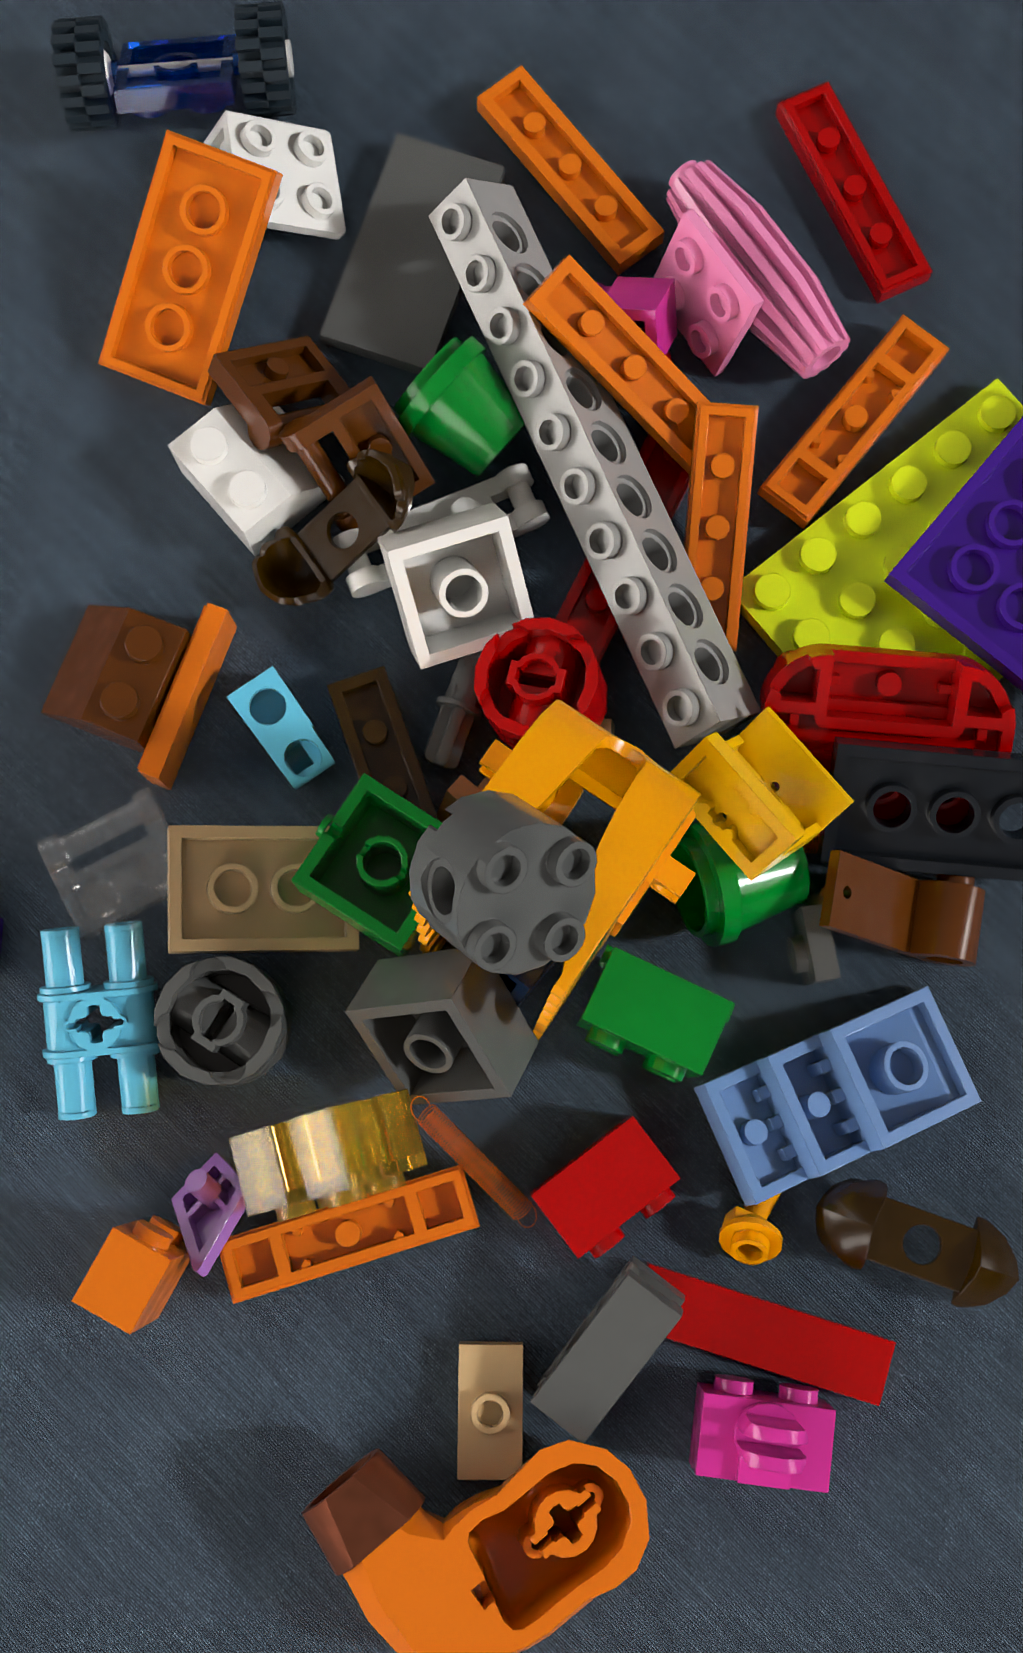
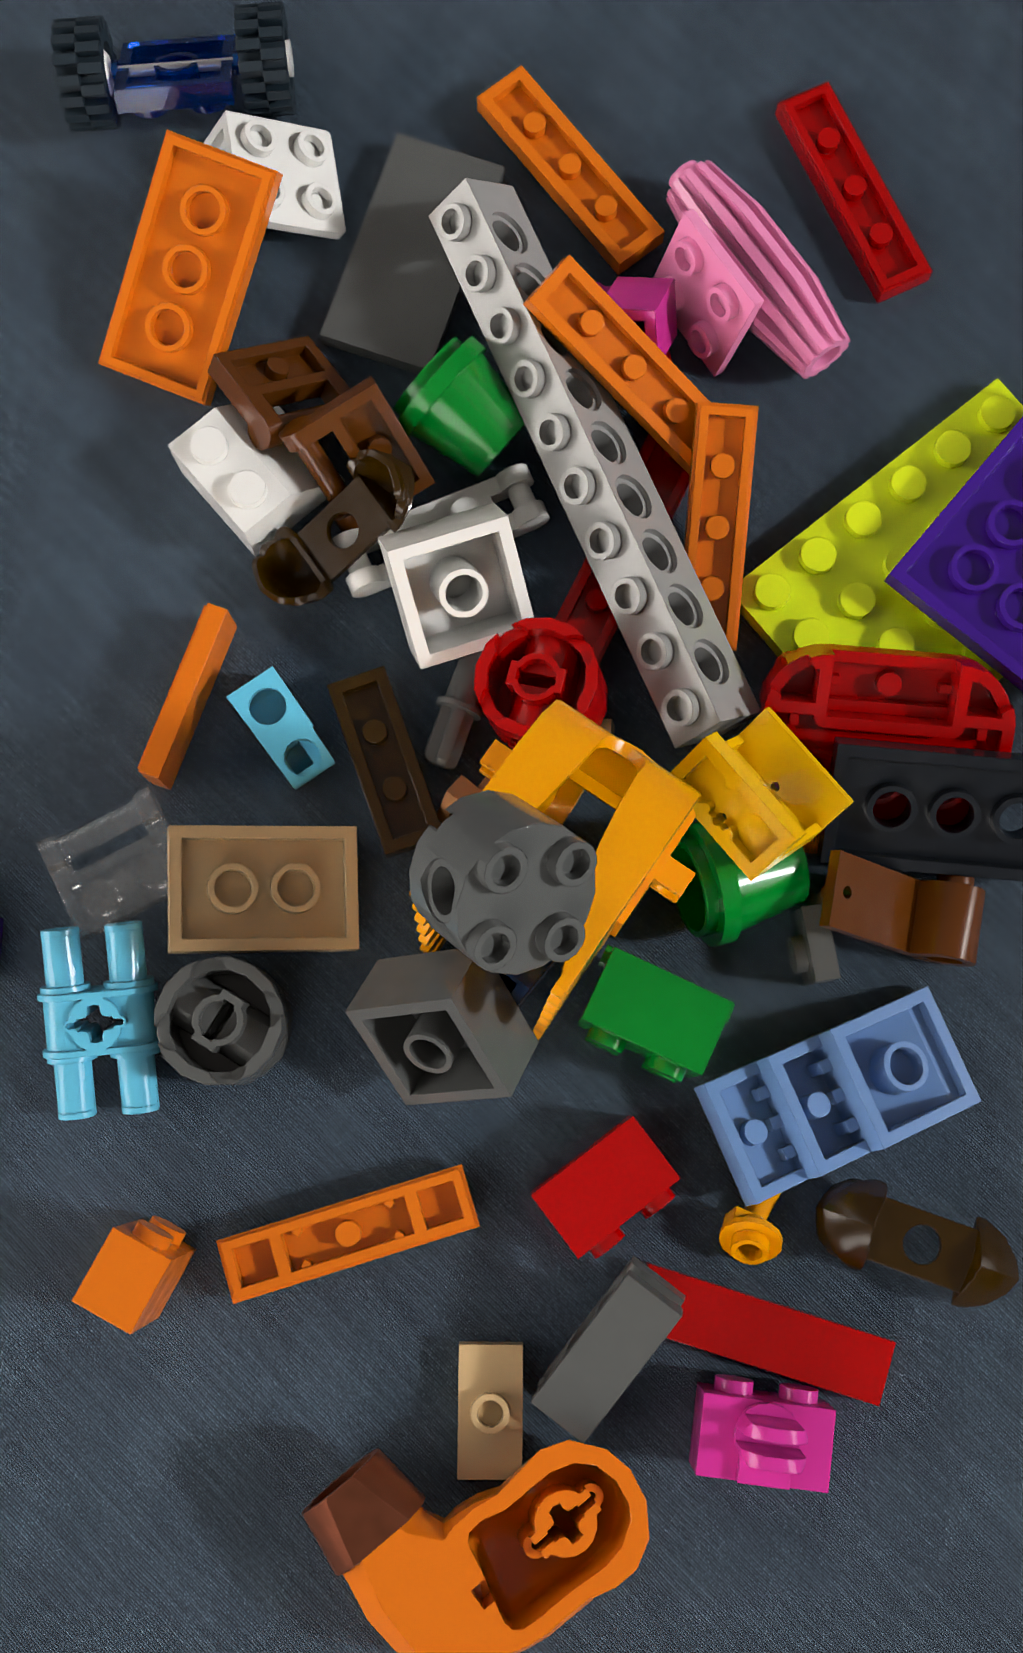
(117, 674): reddish brown slope -> none
(208, 1211): medium lavender piece -> none
(328, 1156): clear yellow brick -> none
(365, 863): green brick -> none
(434, 1121): orange piece -> none
(853, 421): orange plate -> none

